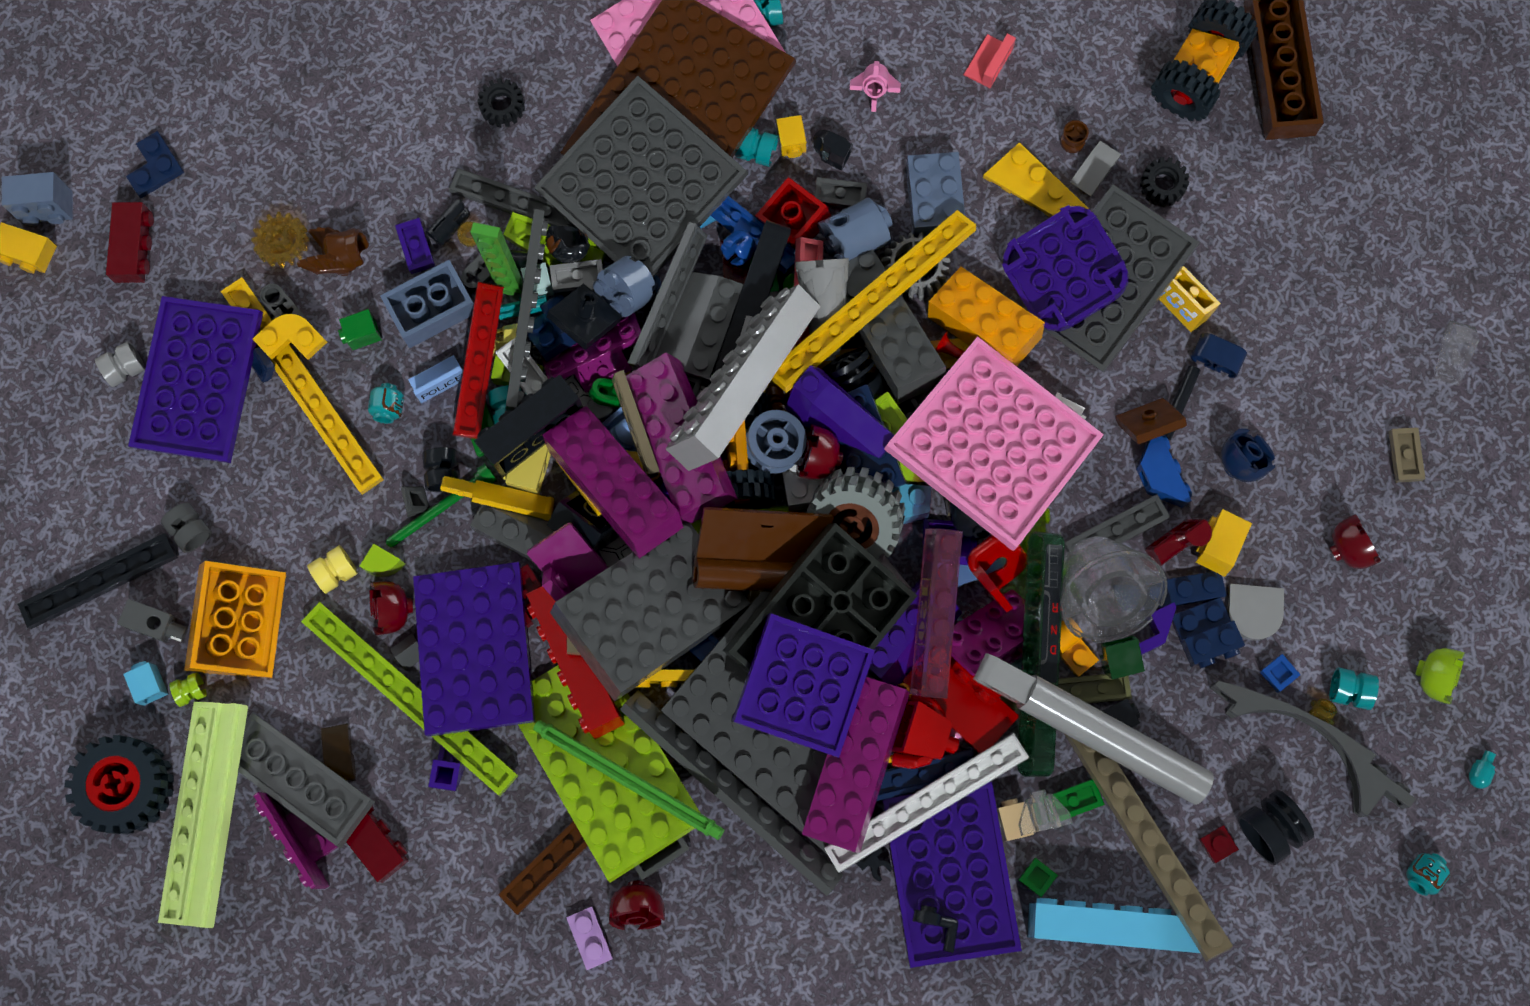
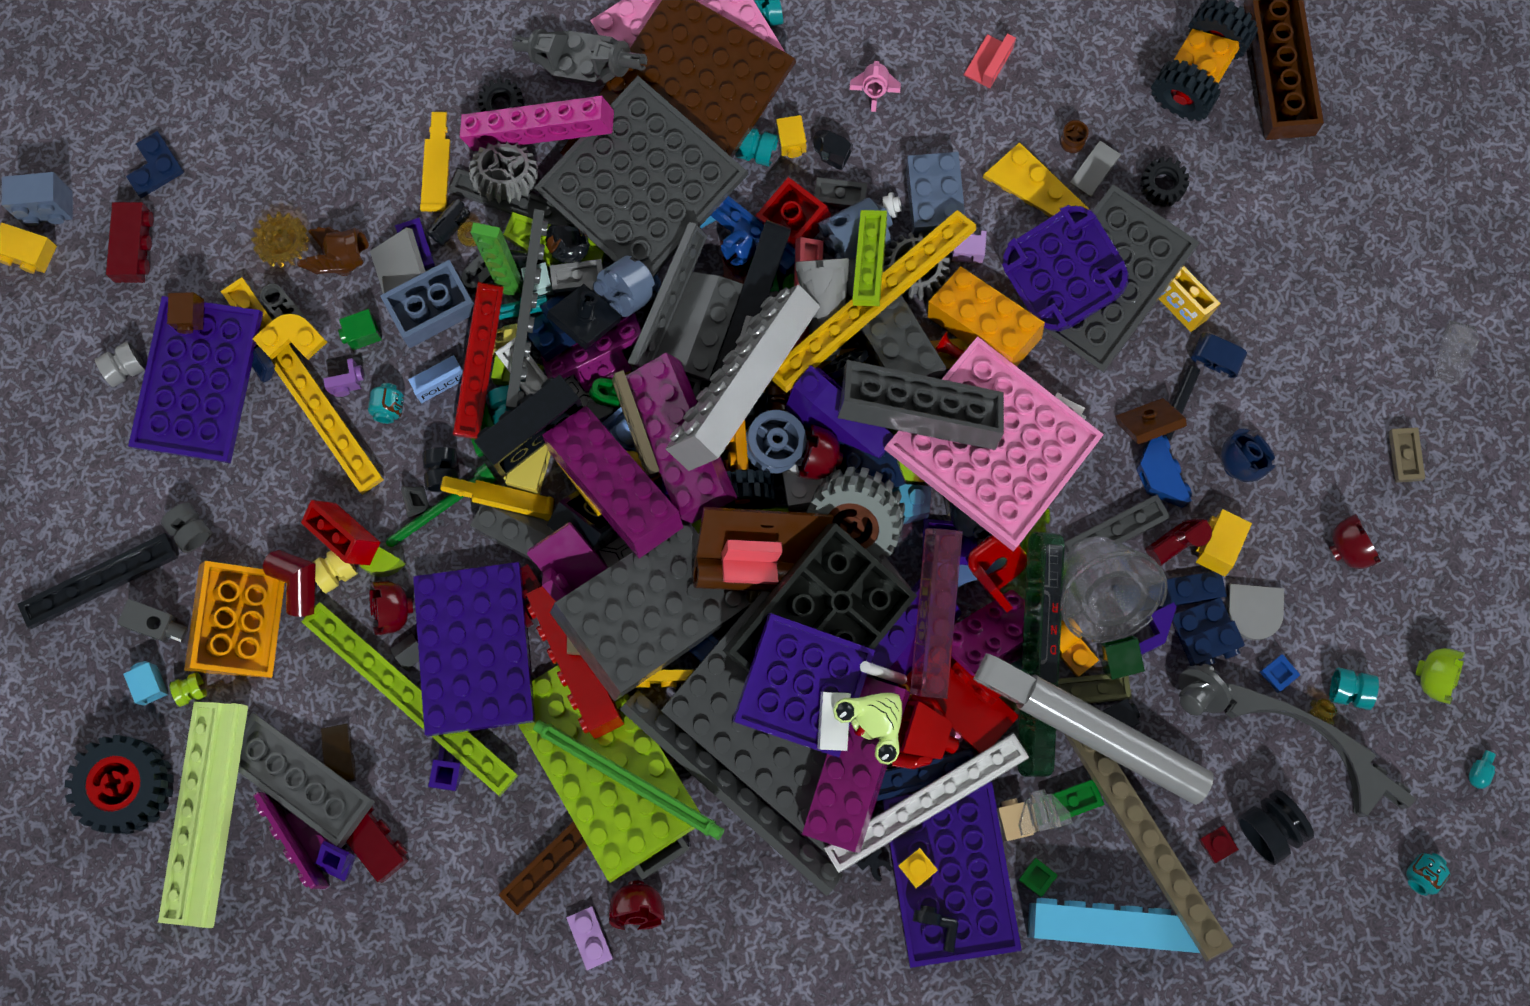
(185, 312): none -> reddish brown brick
(300, 581): none -> dark red brick
(335, 860): none -> dark purple slope
(340, 532): none -> red brick
(343, 384): none -> medium lavender bracket
(397, 260): none -> light grey tile
(436, 166): none -> yellow piece
(503, 172): none -> light grey gear
(538, 123): none -> dark pink brick
(579, 56): none -> dark grey plate
(750, 561): none -> coral panel
(831, 733): none -> white tile
(870, 258): none -> lime plate
(873, 718): none -> yellowish green head
(883, 673): none -> white bar
(892, 204): none -> white plate
(918, 868): none -> yellow brick
(922, 405): none -> dark grey arch
(971, 250): none -> lavender brick
(1203, 690): none -> dark grey plate

